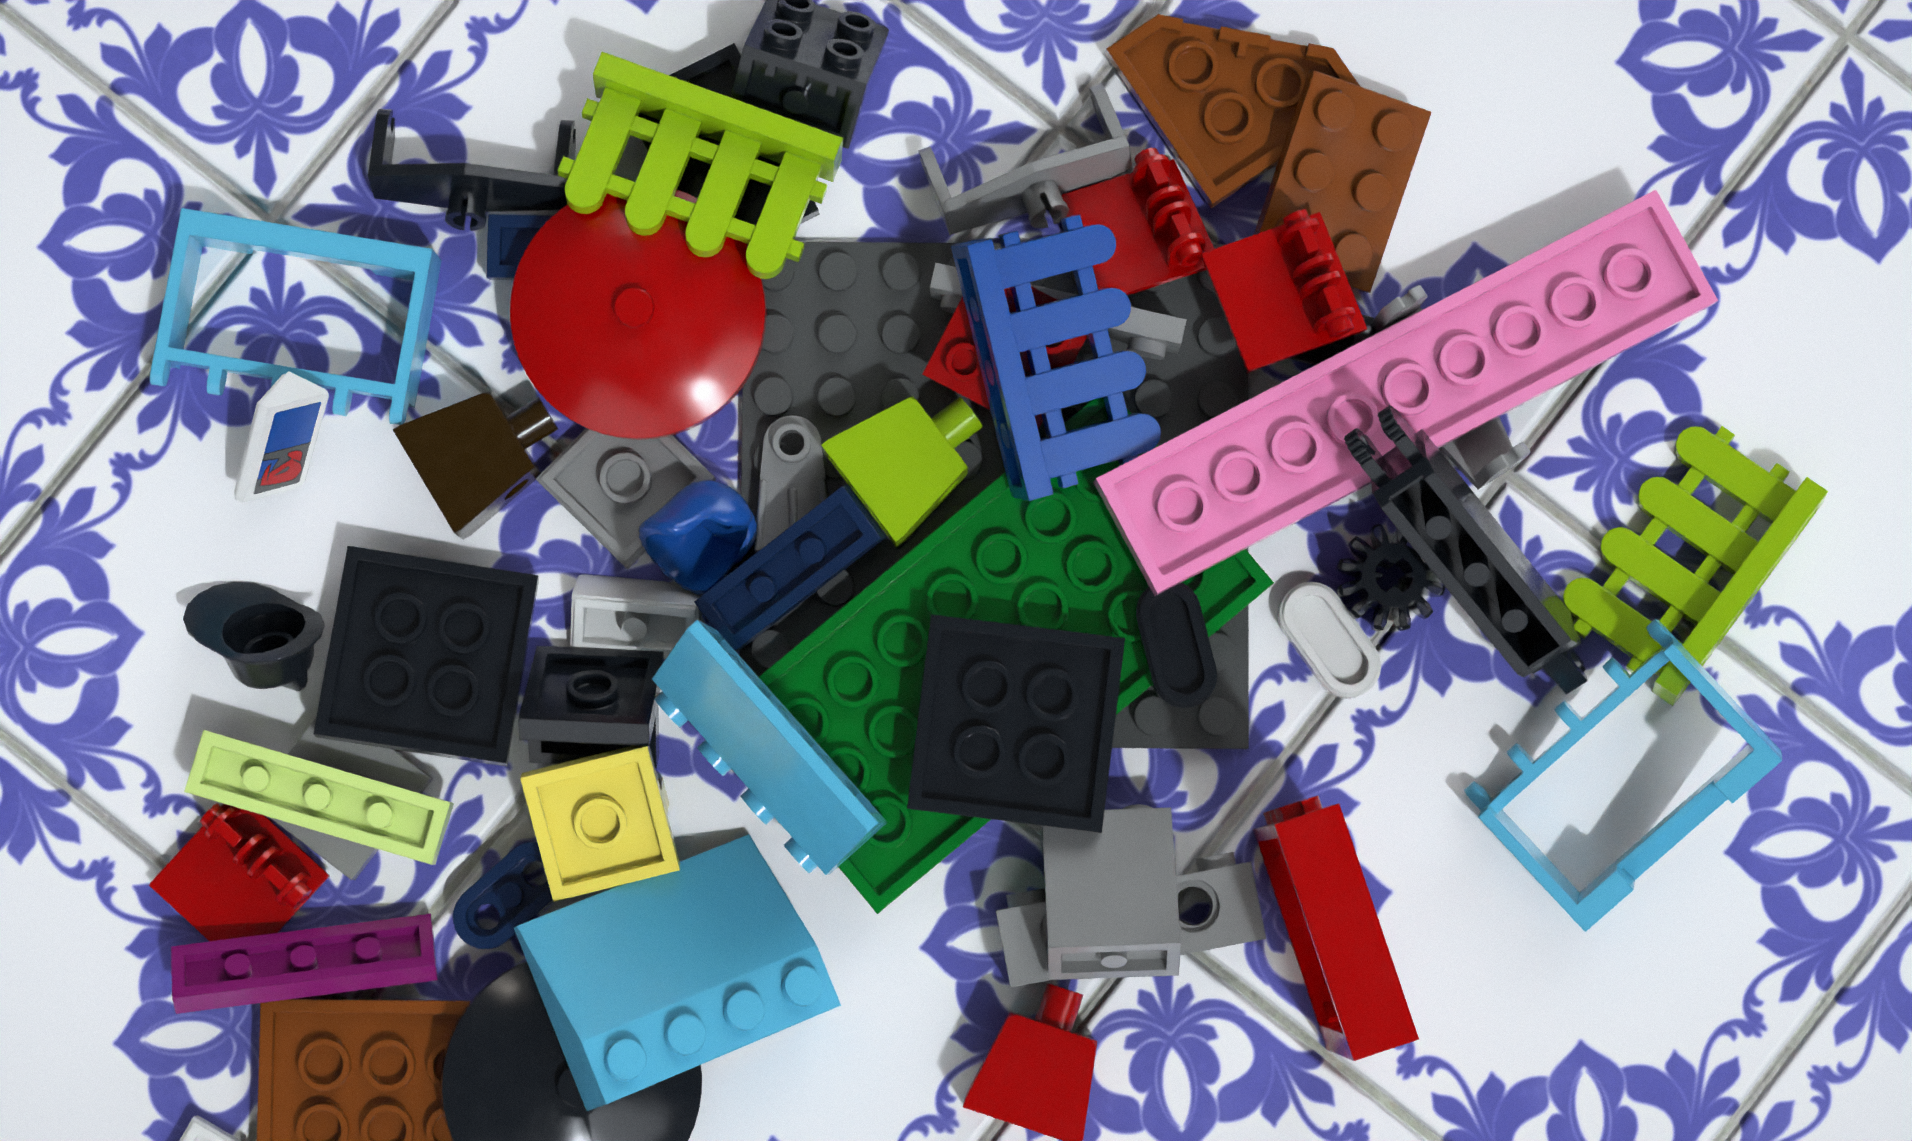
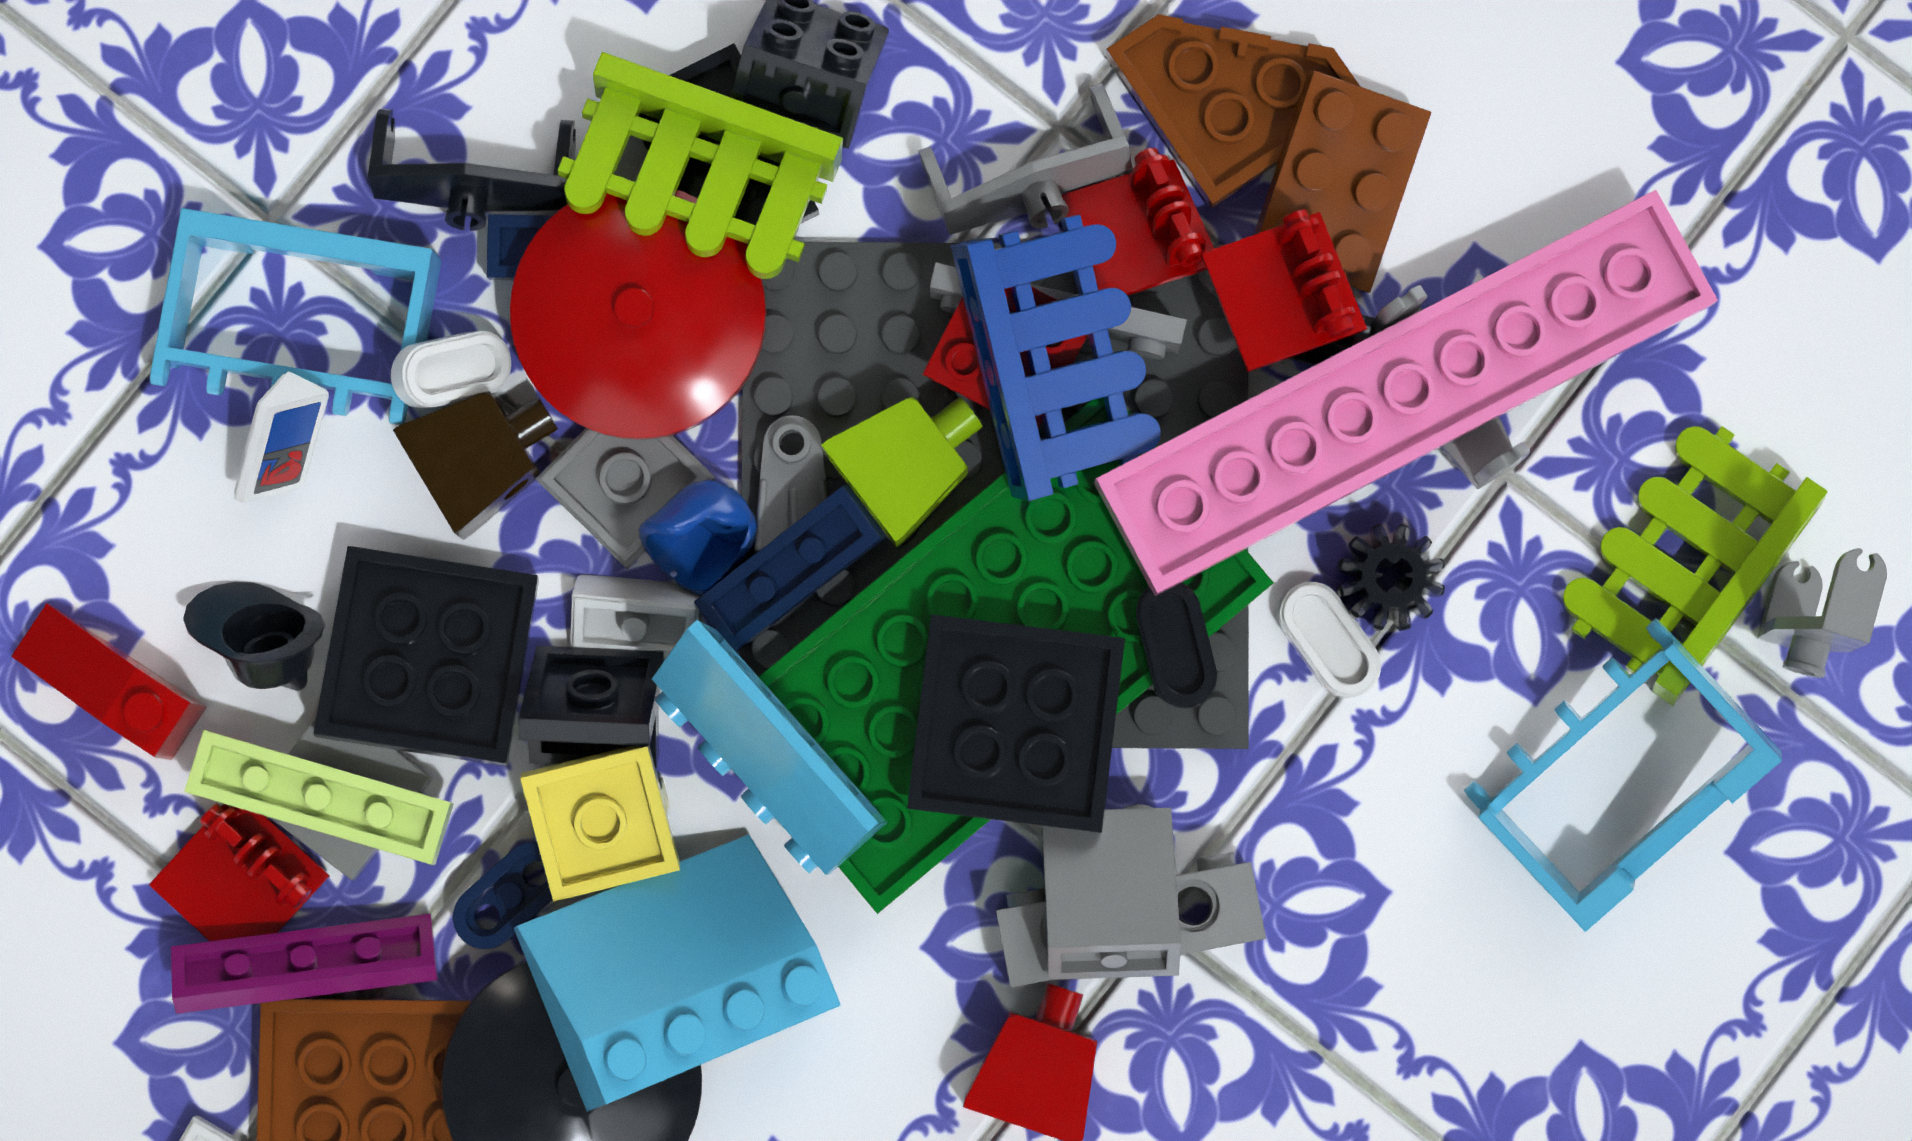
(108, 684): none -> red slope
(450, 369): none -> white tile
(1334, 929): red window -> none
(1470, 552): black hinge -> none
(1845, 619): none -> light grey piece

